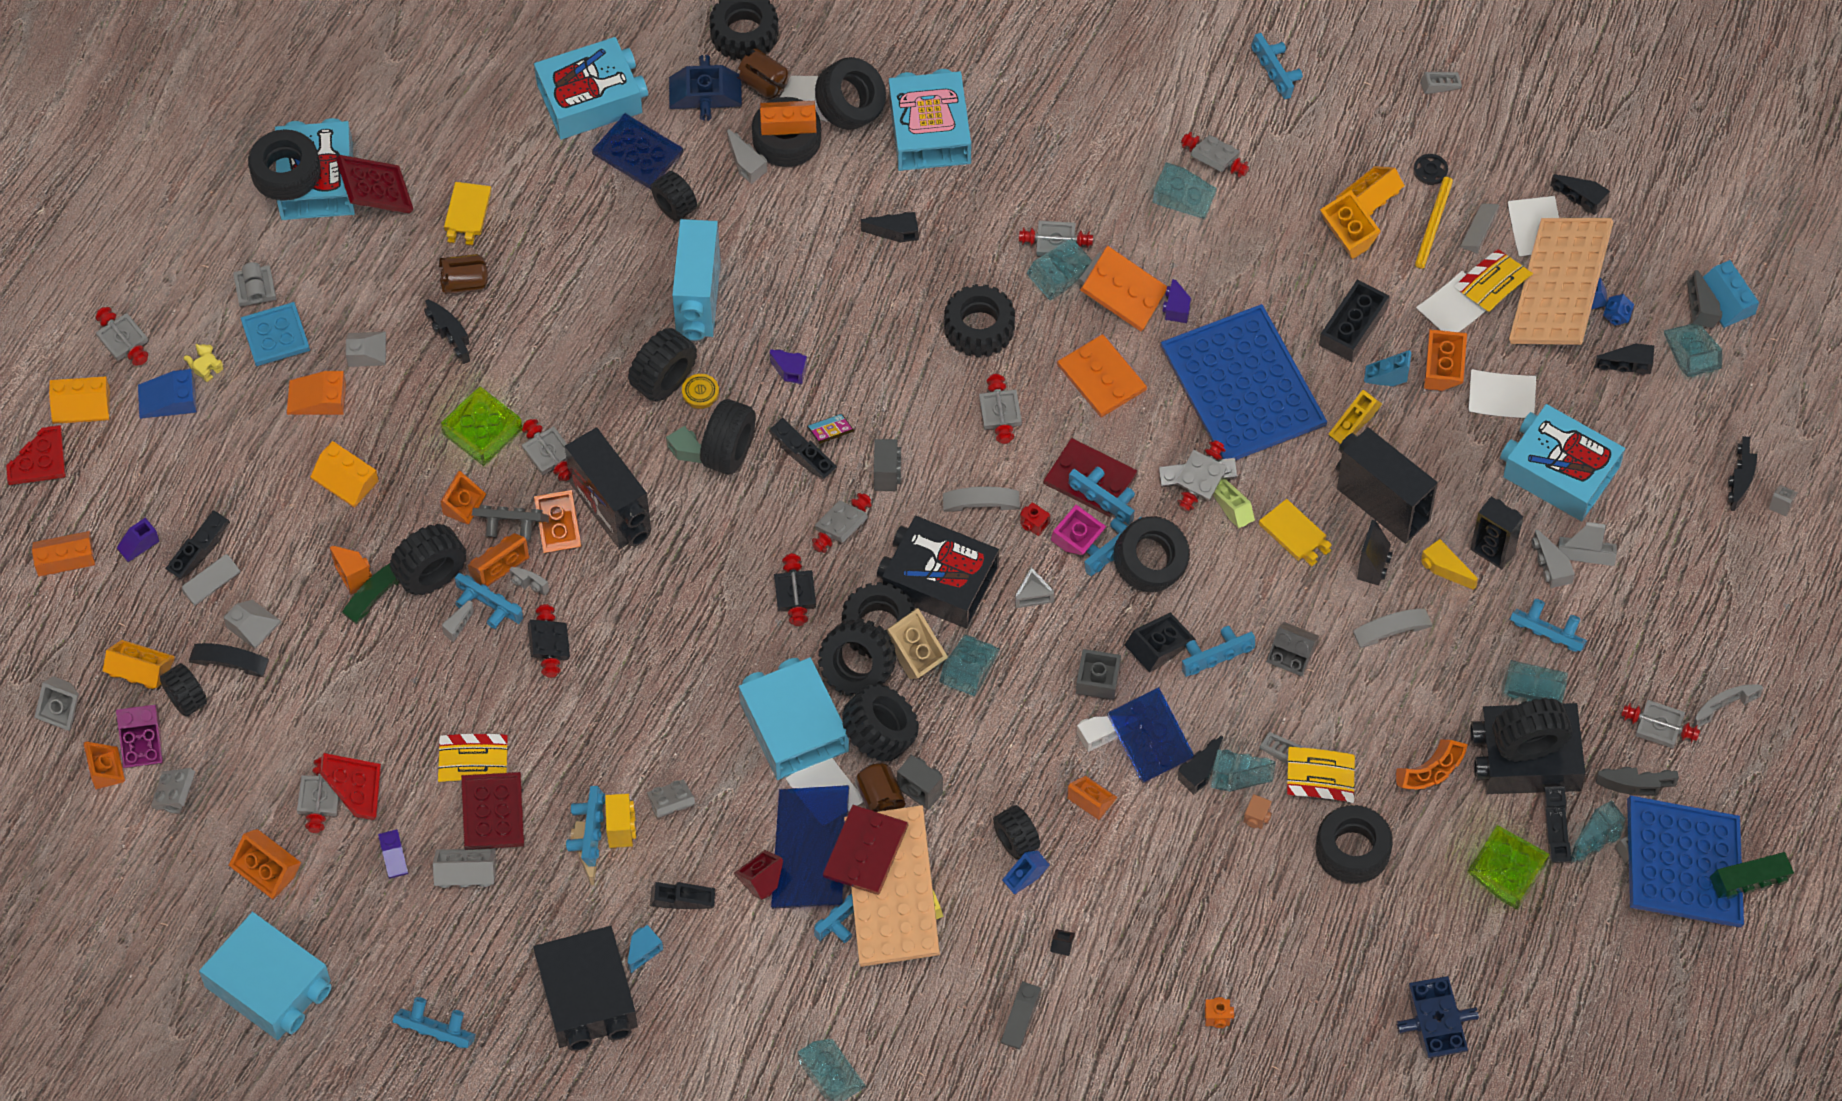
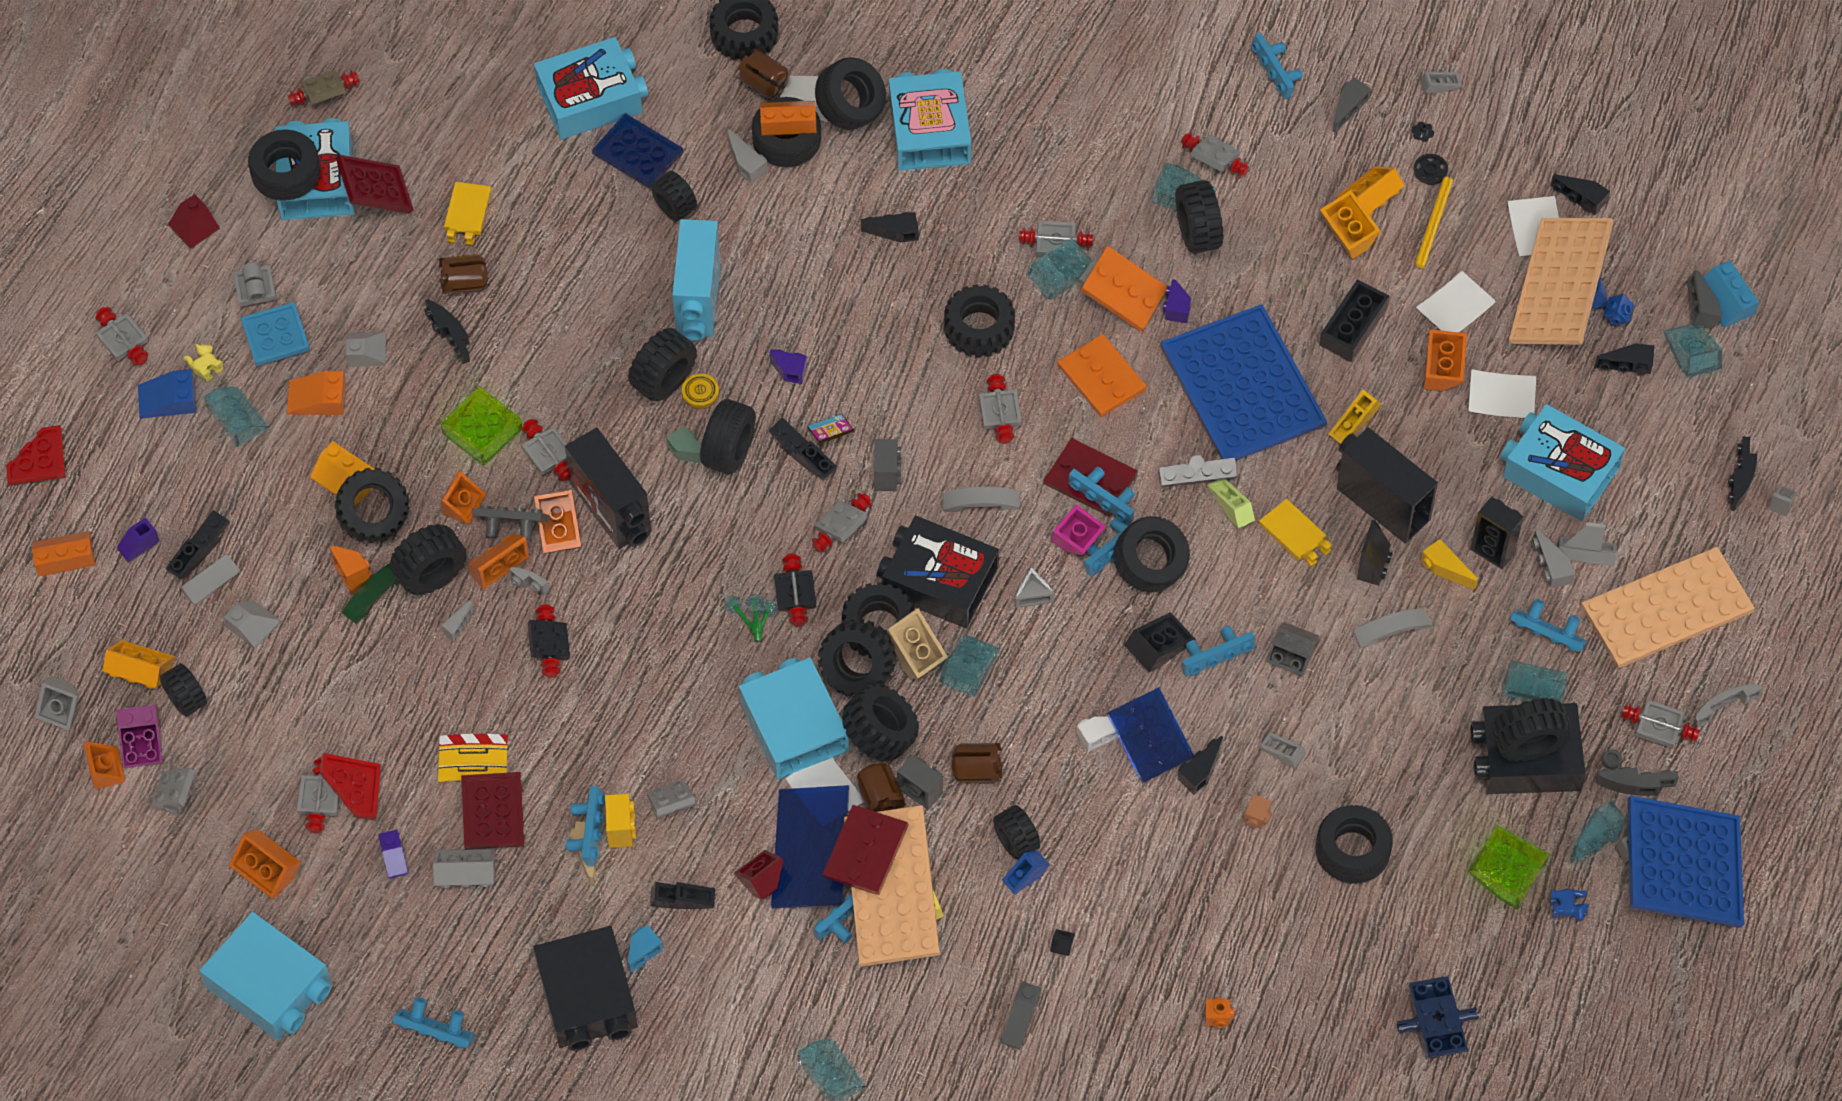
(79, 400): light orange slope -> none
(193, 222): none -> dark red slope
(230, 657): black slope -> none
(235, 414): none -> clear light blue slope
(323, 87): none -> dark tan plate
(378, 480): none -> black tyre
(483, 594): dark azure plate -> none
(705, 88): dark blue slope -> none
(754, 603): none -> clear light blue plant
(977, 762): none -> reddish brown cylinder
(1034, 519): red brick -> none
(1090, 796): orange slope -> none
(1098, 674): dark grey brick -> none
(1199, 216): none -> black tyre
(1201, 475): light grey plate -> none
(1240, 771): clear light blue slope -> none
(1321, 774): yellow sticker -> none
(1352, 98): none -> dark grey slope
(1389, 371): dark azure slope -> none
(1422, 131): none -> black plant
(1436, 769): orange brick -> none
(1480, 227): light grey slope -> none
(1492, 279): yellow sticker -> none
(1557, 825): black slope -> none
(1566, 905): none -> blue animal
(1612, 759): none -> dark grey tile
(1667, 607): none -> light nougat plate
(1752, 875): dark green brick -> none

